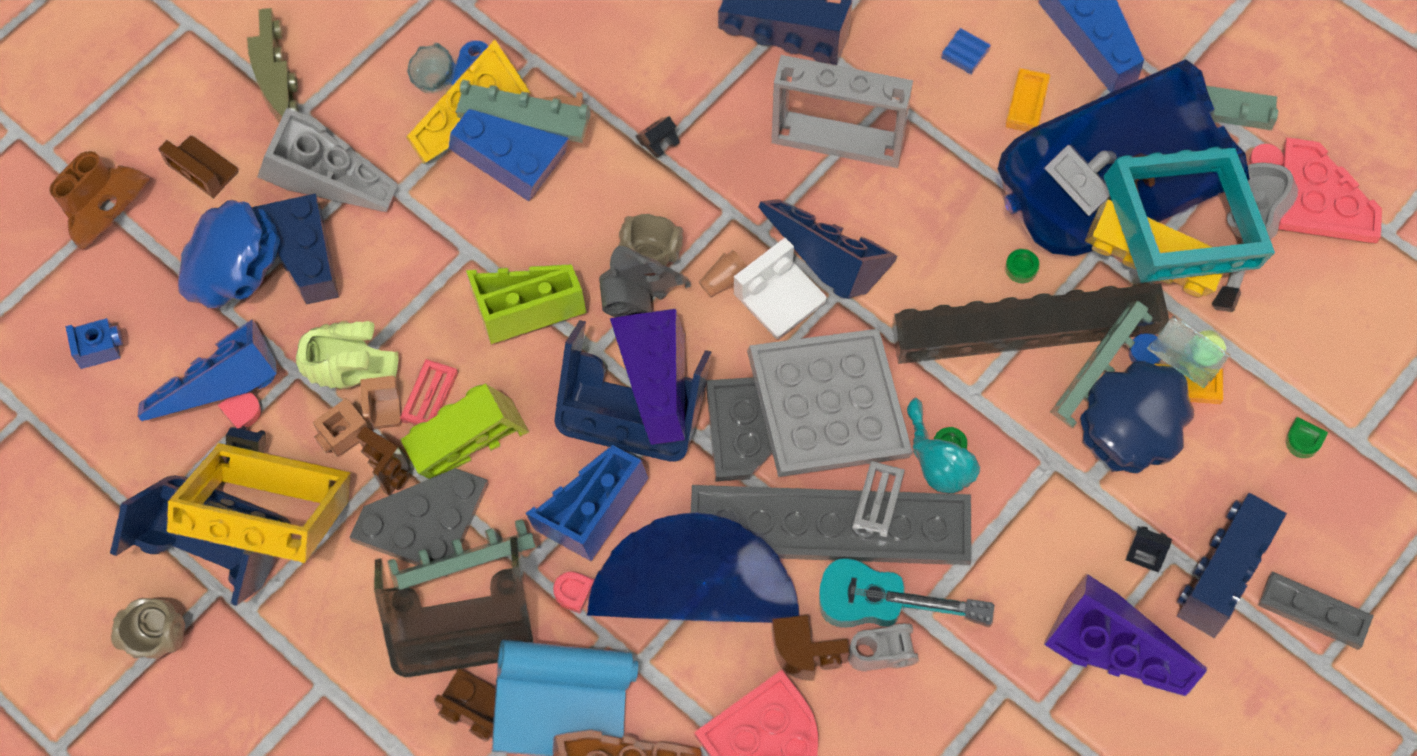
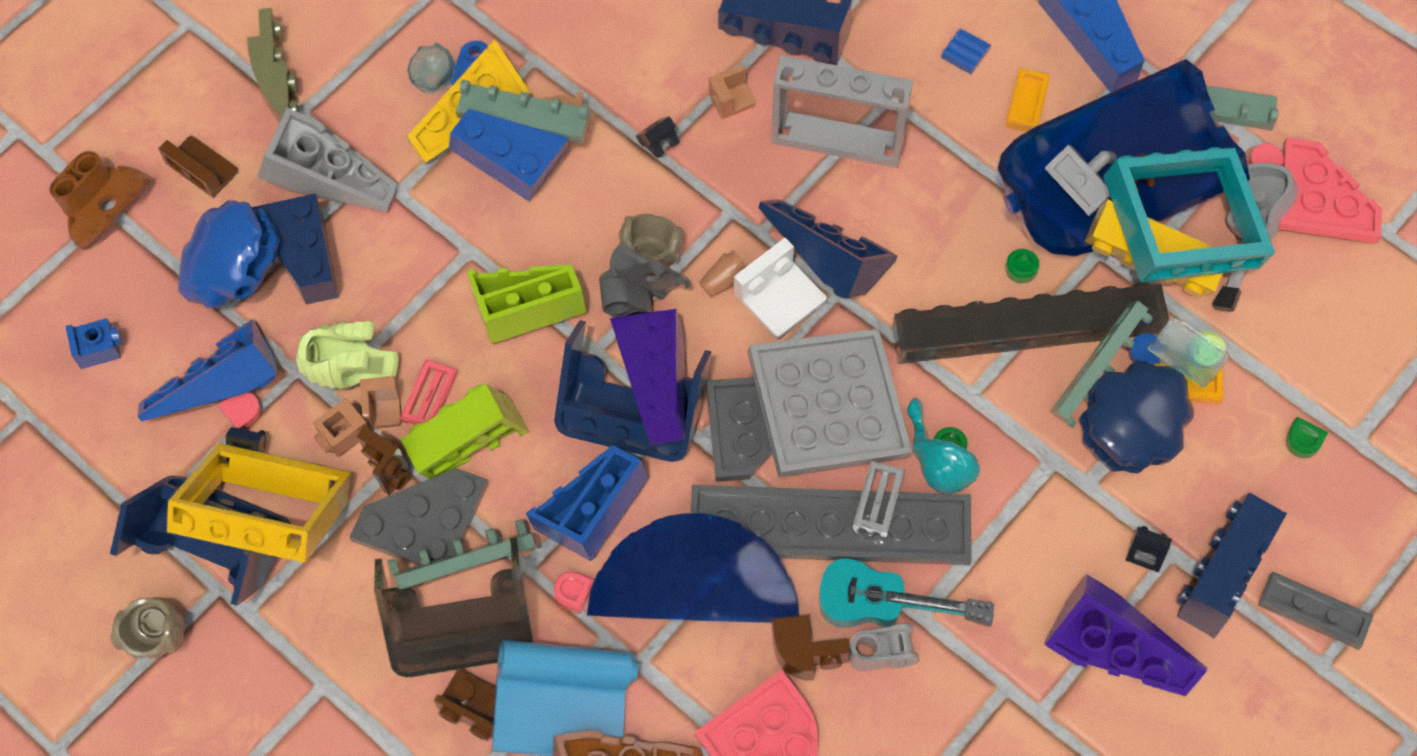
(731, 92): none -> nougat panel

